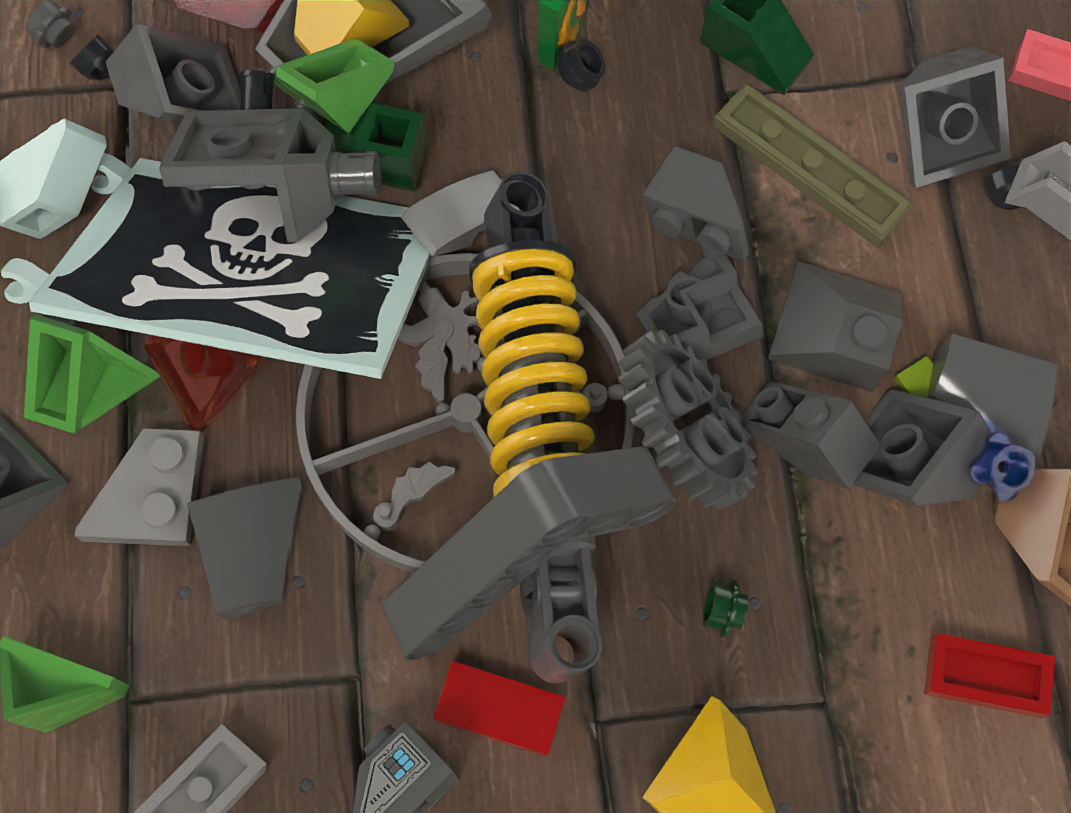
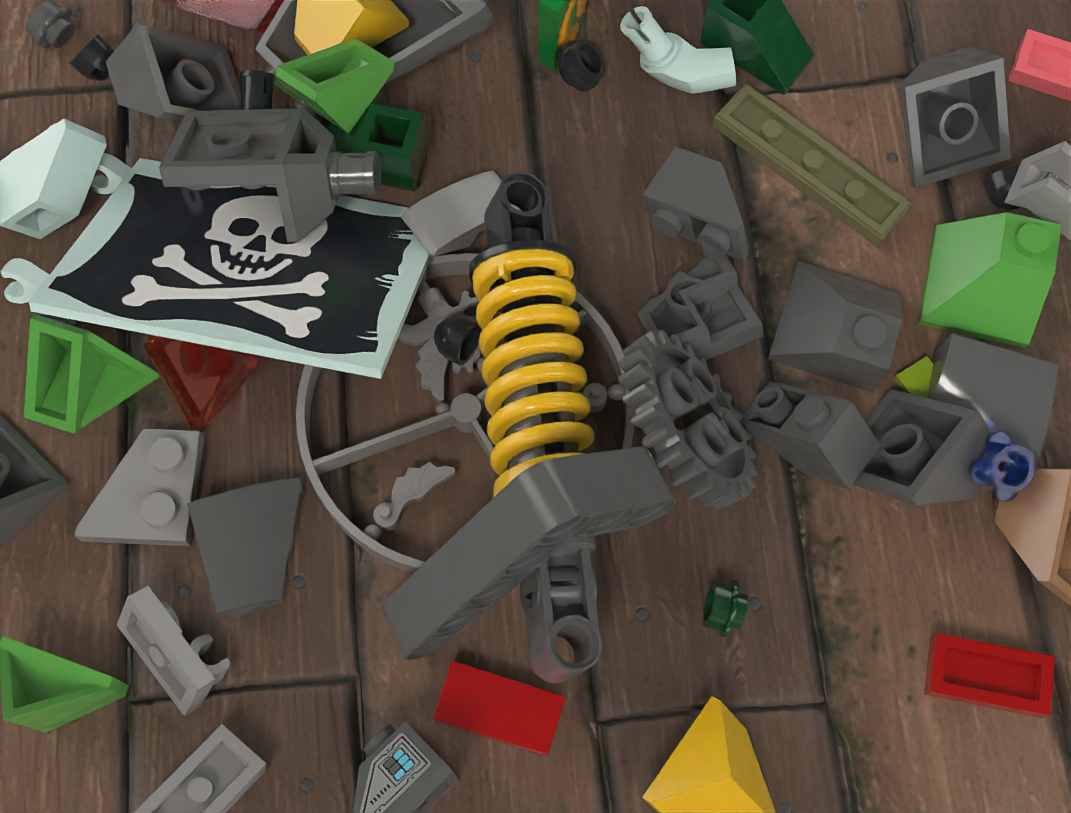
(158, 640): none -> light grey plate
(457, 339): none -> black hinge
(676, 61): none -> light aqua arm
(990, 276): none -> bright green slope

